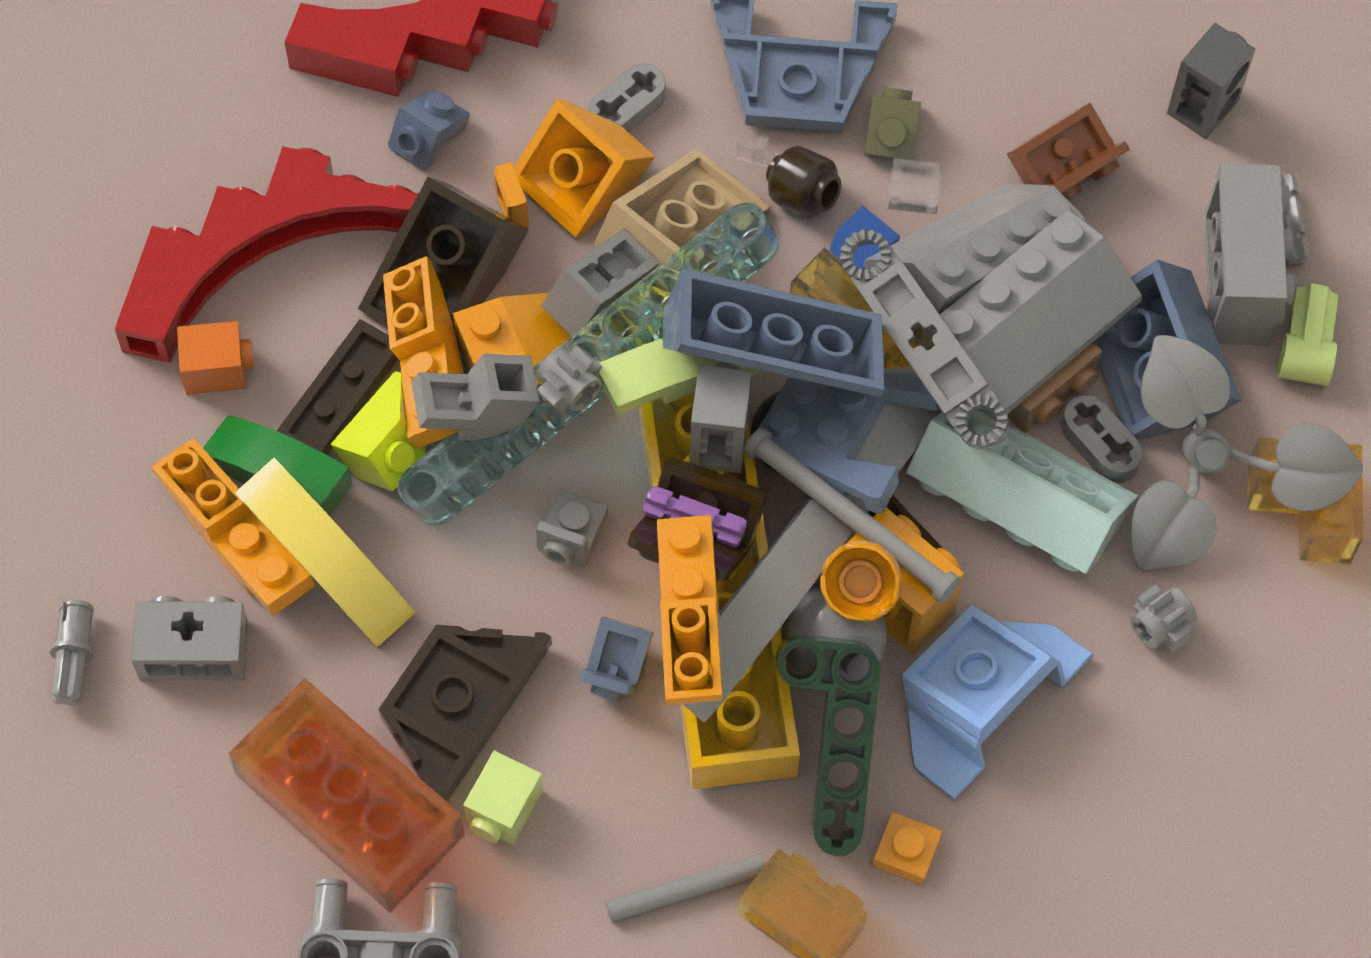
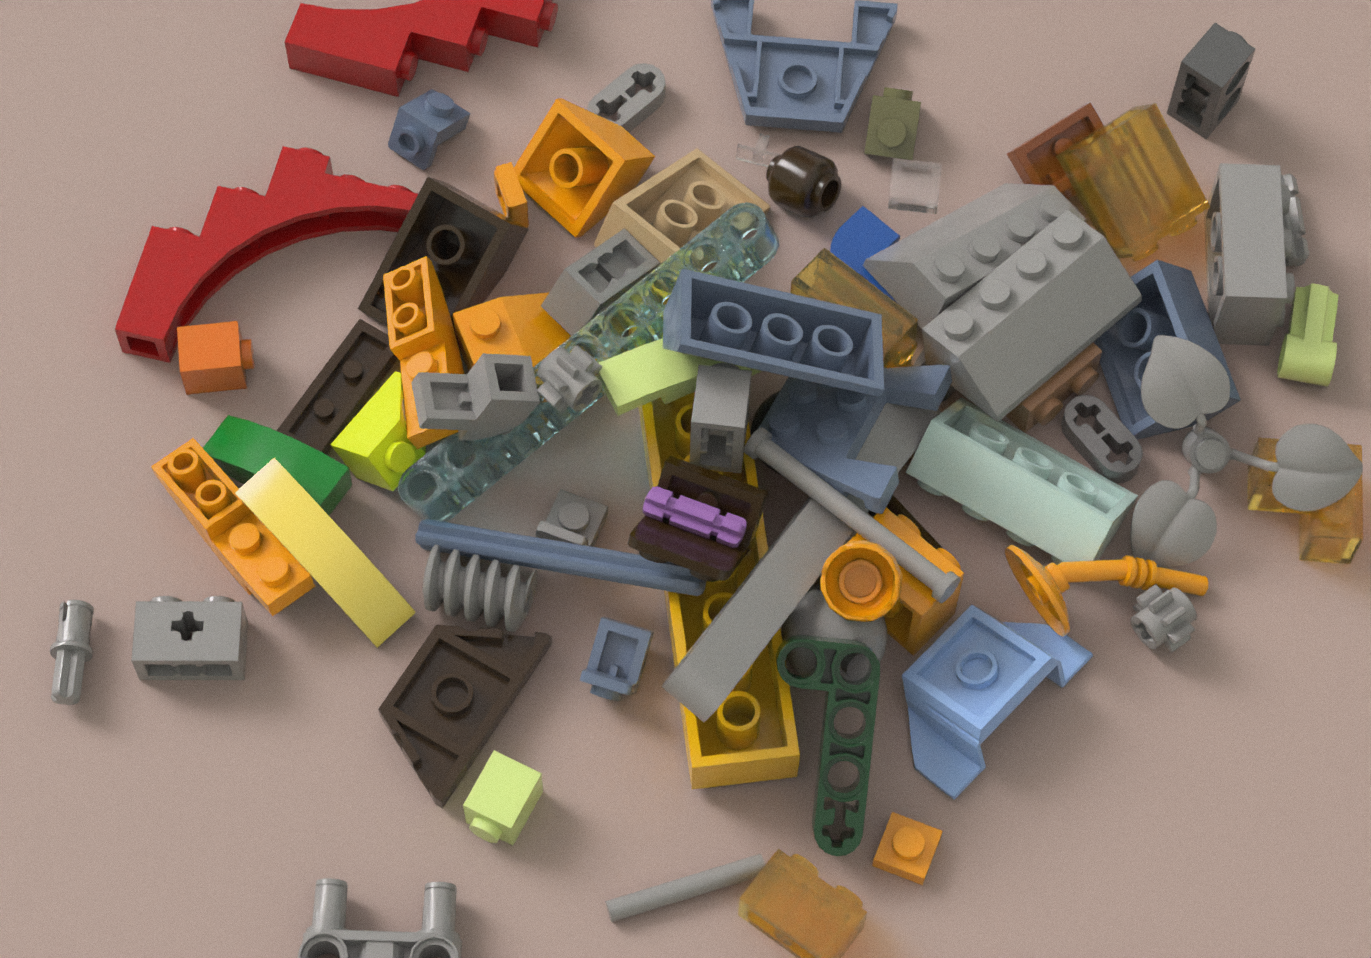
(347, 794): clear orange brick -> none
(477, 590): none -> light grey piece
(557, 556): none -> sand blue axle
(689, 610): light orange slope -> none
(944, 368): light grey piece -> none
(1047, 583): none -> light orange dish
(1134, 182): none -> clear yellow brick

